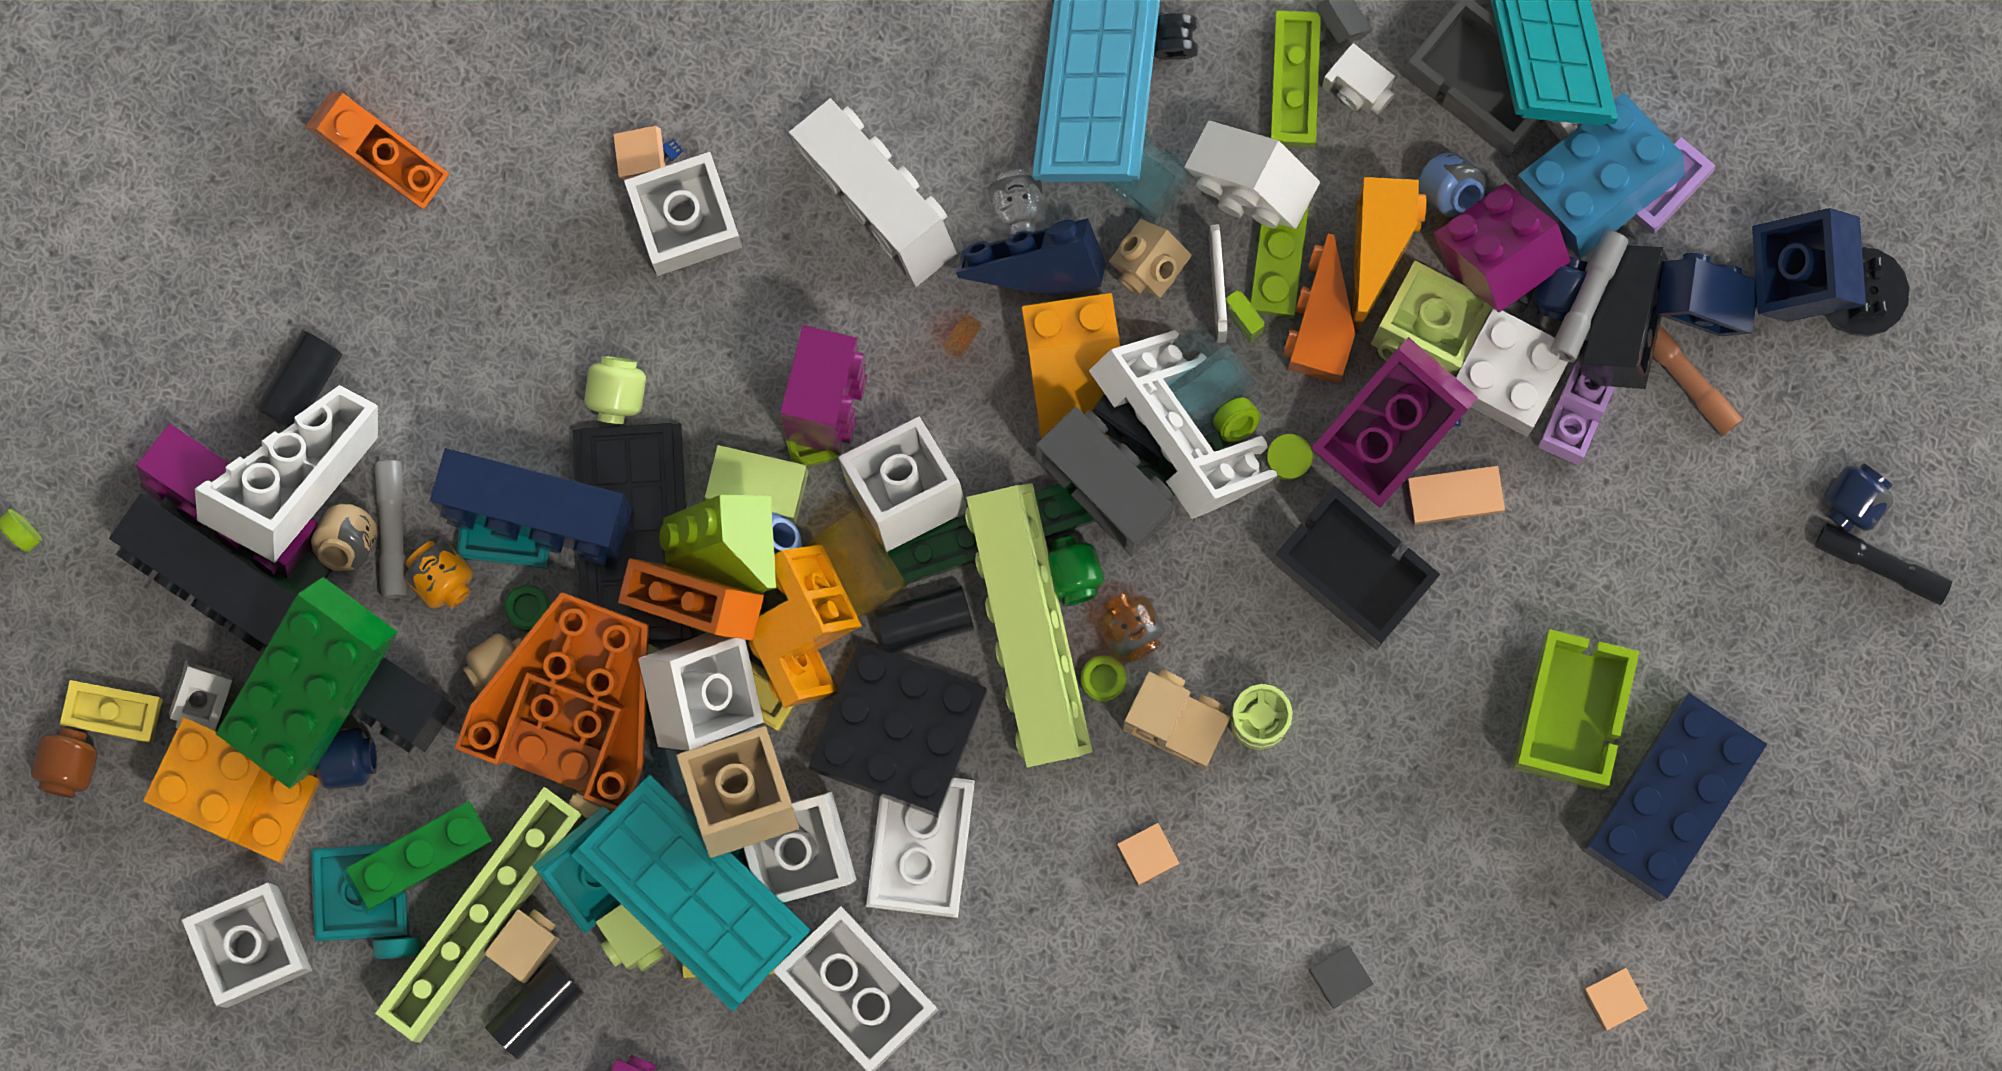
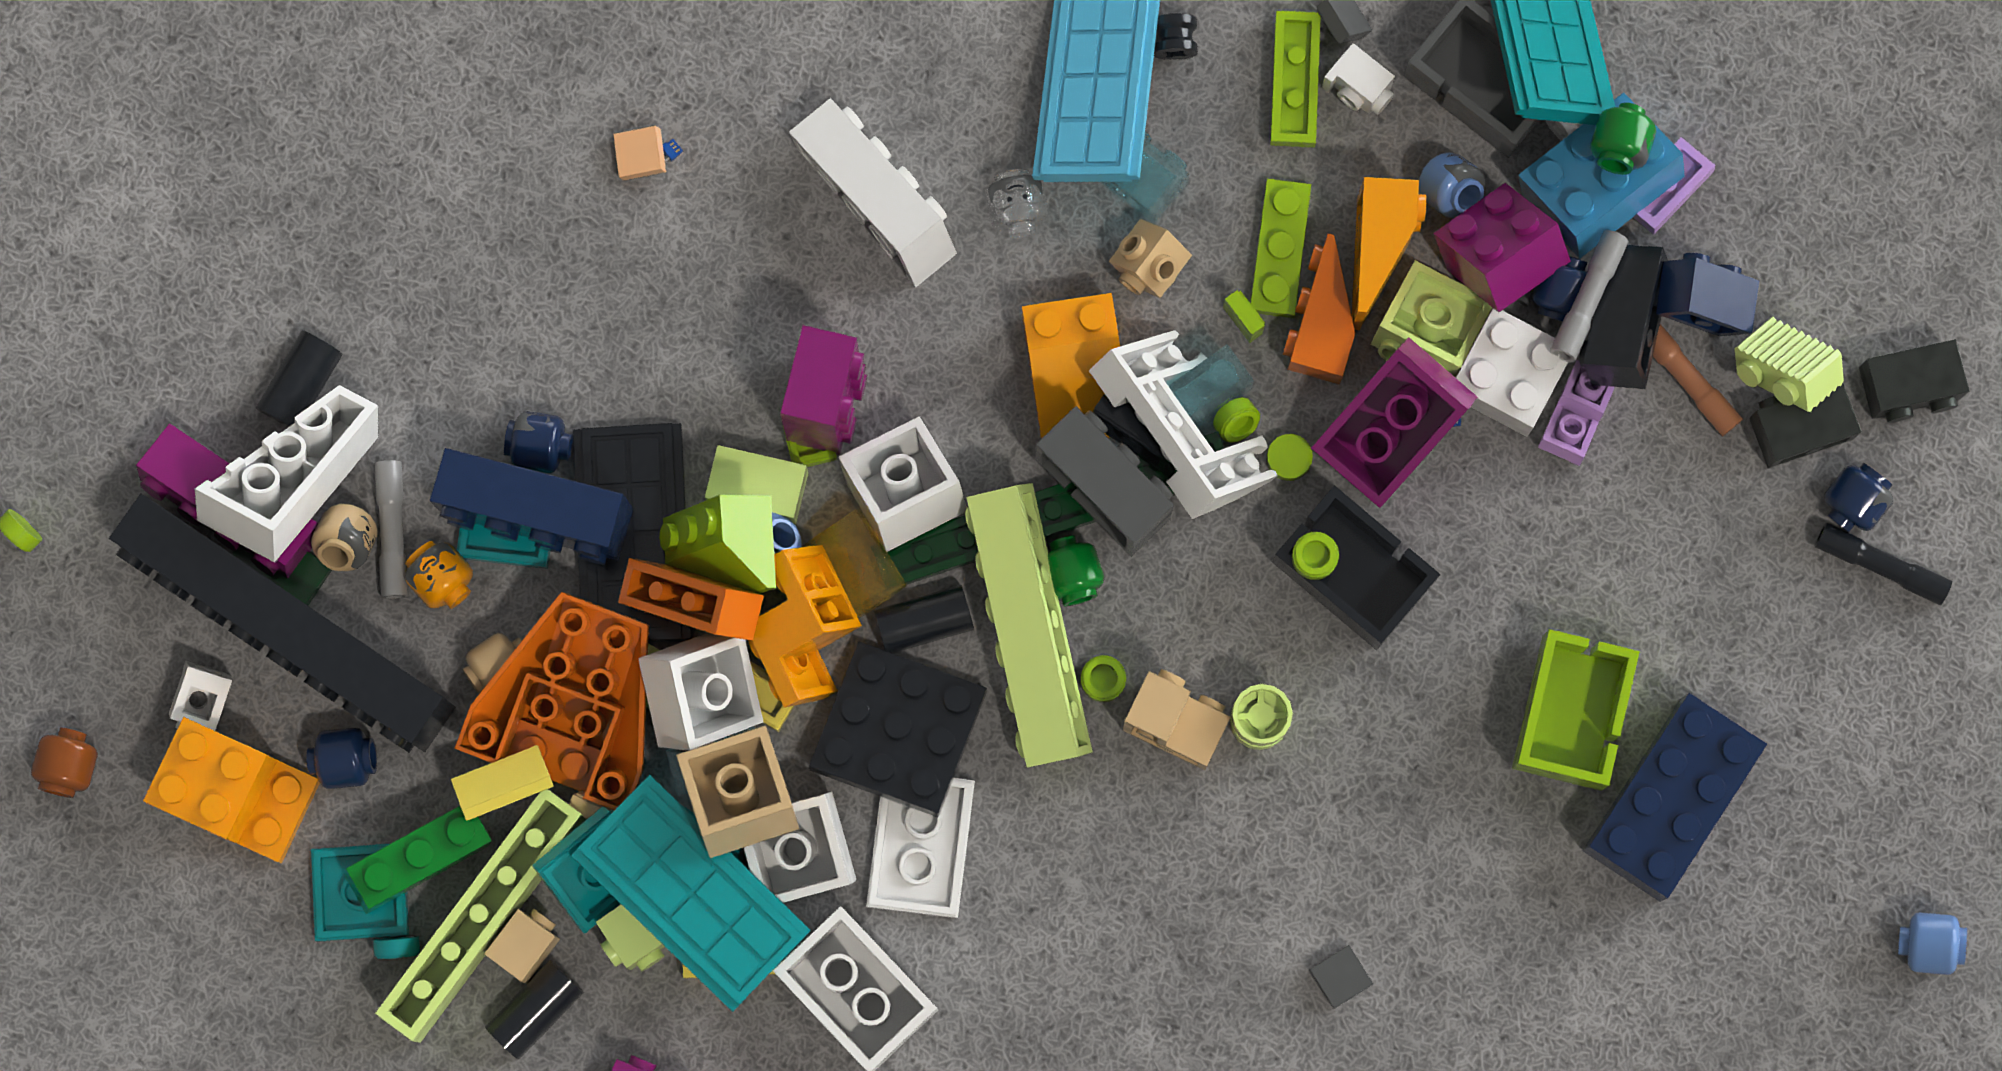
(111, 711): light yellow plate -> none
(246, 945): white brick -> none
(306, 682): green brick -> none
(376, 148): orange slope -> none
(502, 782): none -> light yellow tile
(526, 606): green tile -> none
(537, 442): none -> dark blue head
(614, 389): yellowish green head -> none
(683, 213): white brick -> none
(959, 342): clear orange tile -> none
(1043, 261): dark blue slope -> none
(1131, 626): clear orange head -> none
(1148, 854): light nougat tile -> none
(1218, 283): white window -> none
(1251, 175): white brick -> none
(1315, 555): none -> lime tile
(1455, 495): light nougat tile -> none
(1615, 999): light nougat tile -> none
(1623, 138): none -> green head
(1789, 364): none -> yellowish green brick
(1793, 432): none -> pearl dark grey brick
(1809, 265): dark blue brick -> none
(1884, 307): black plate -> none
(1914, 380): none -> pearl dark grey brick
(1933, 943): none -> medium blue head

